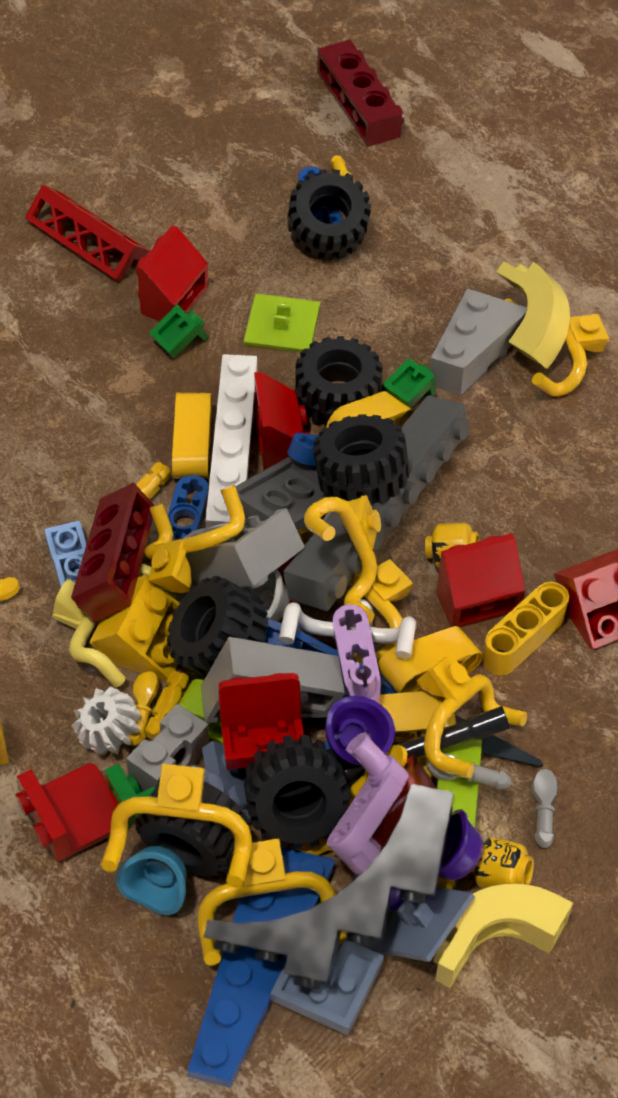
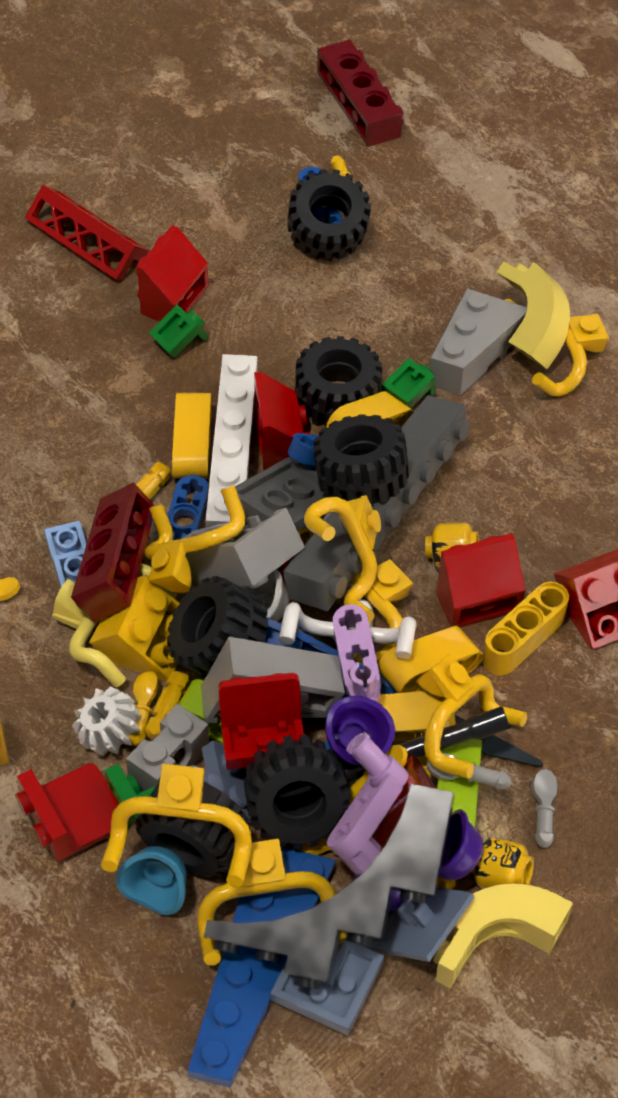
(281, 323): lime piece -> none

